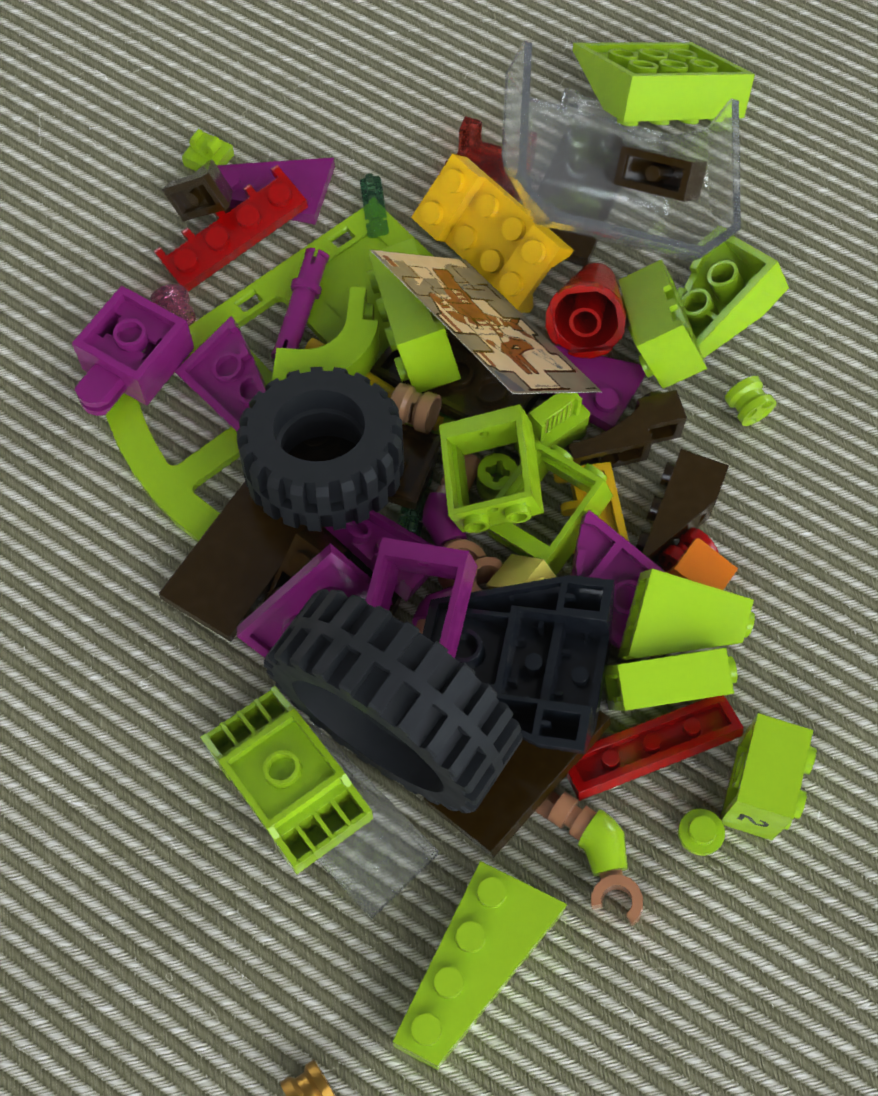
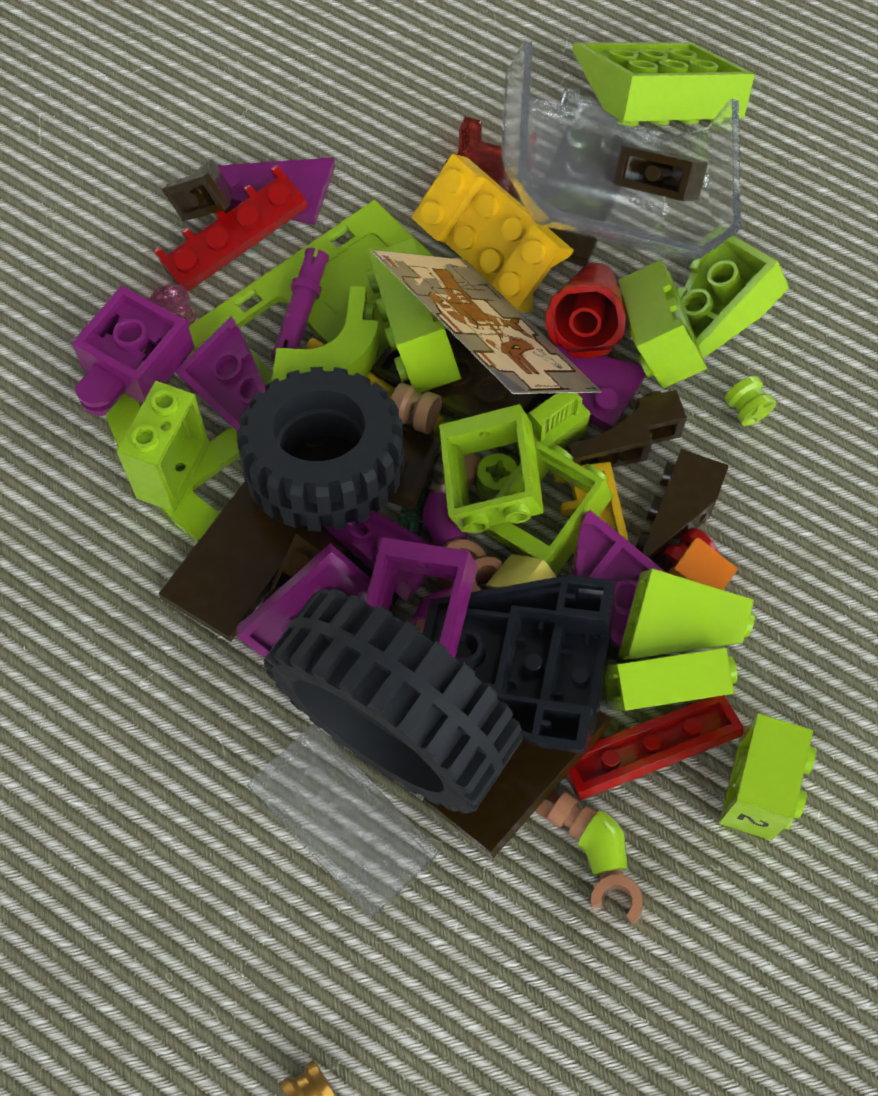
(154, 454): none -> lime window
(204, 148): lime tile -> none
(288, 779): lime plate -> none
(374, 206): clear green axle -> none
(479, 953): lime wedge -> none
(701, 832): lime plate -> none

